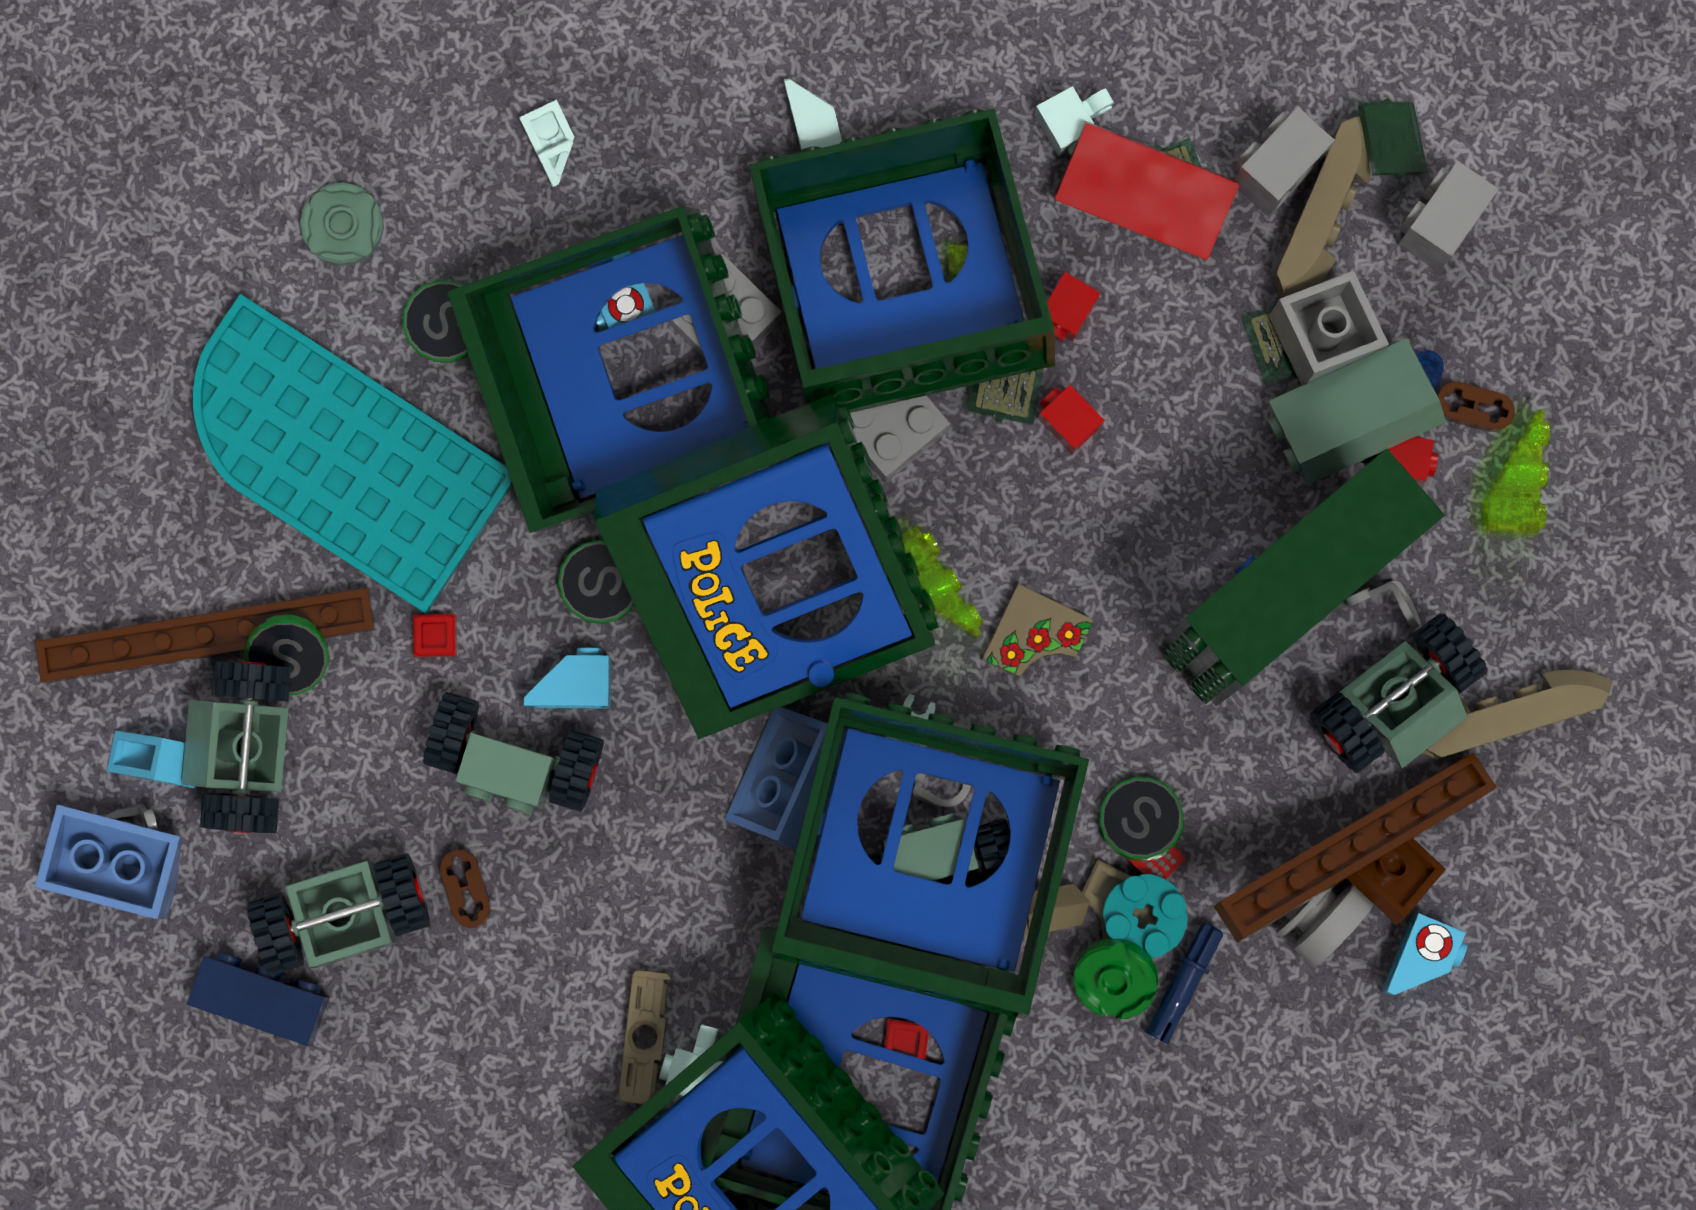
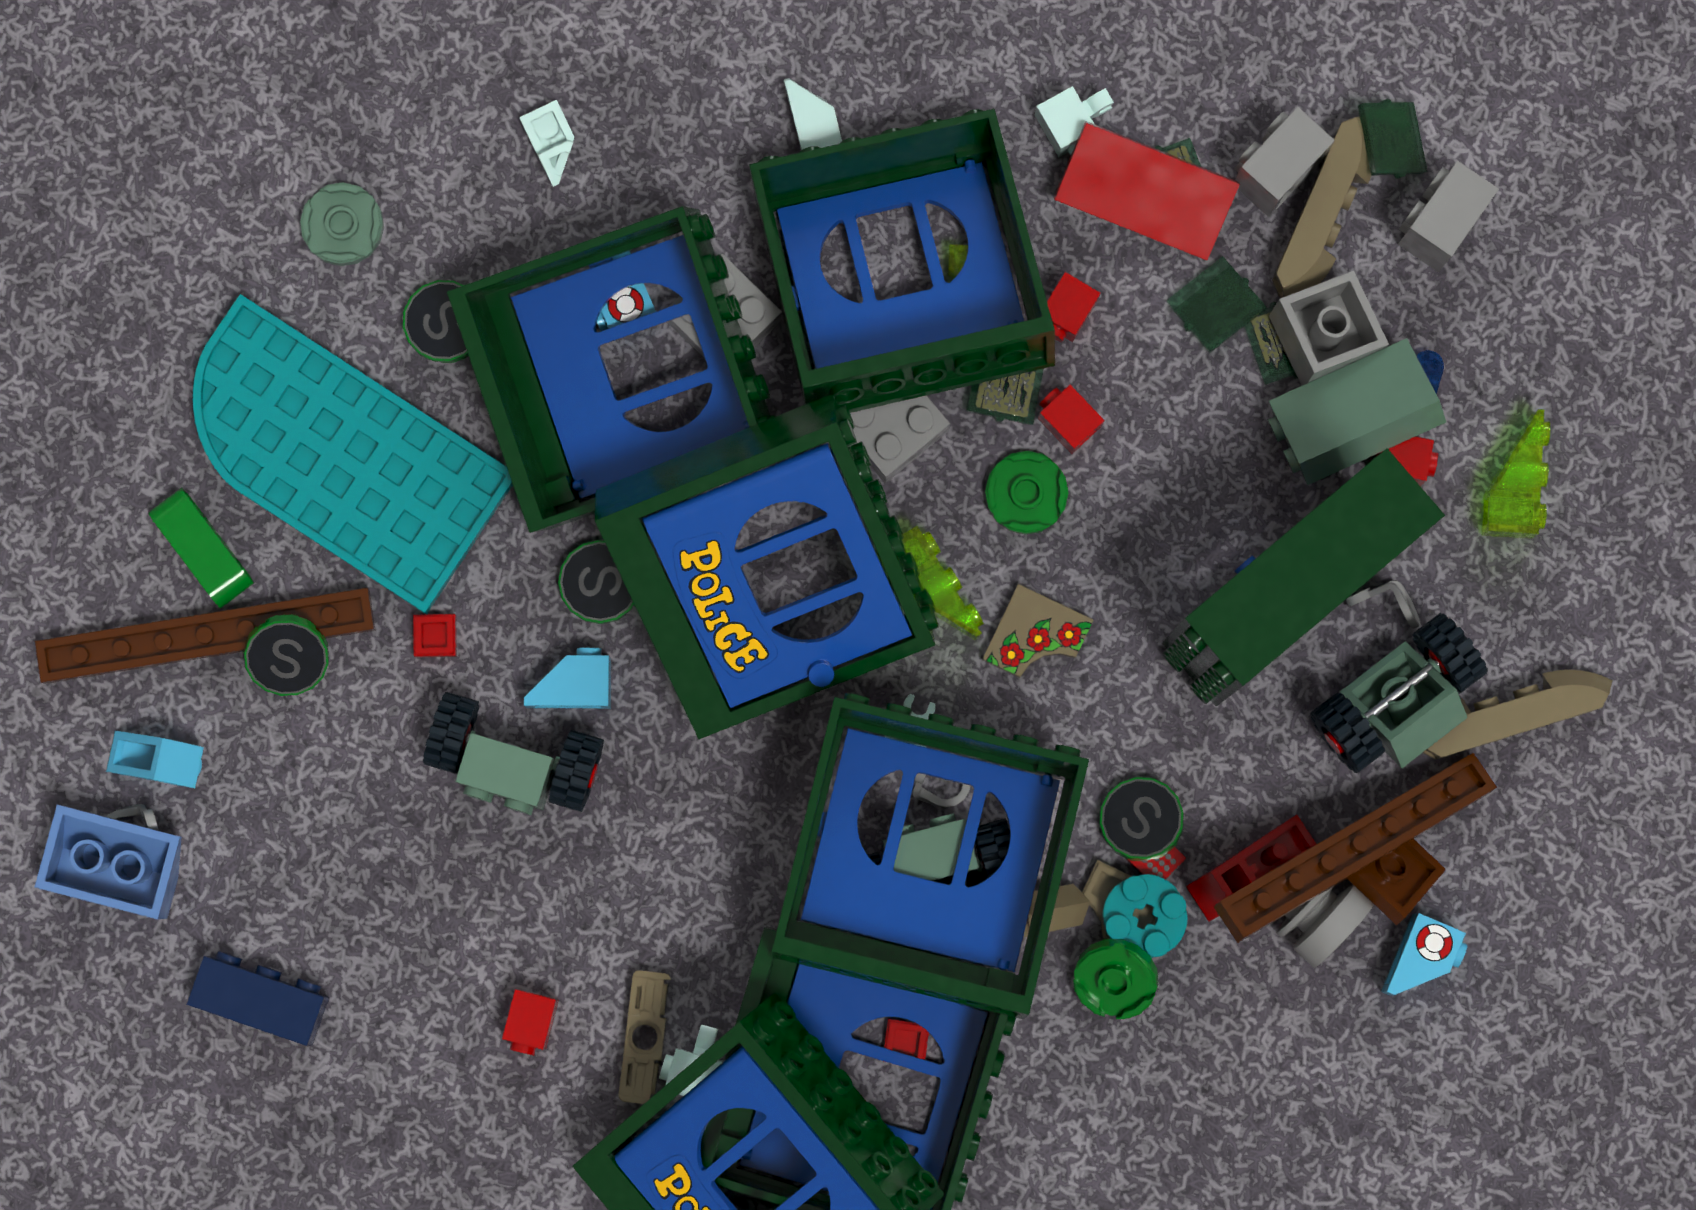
(201, 547): none -> green beam
(239, 747): brick -> none
(339, 914): brick -> none
(475, 885): reddish brown beam -> none
(529, 1021): none -> red brick
(781, 778): medium blue slope -> none
(1023, 506): none -> green tile
(1184, 982): dark blue axle -> none
(1216, 304): none -> clear green piece
(1250, 864): none -> red slope
(1477, 397): reddish brown beam -> none

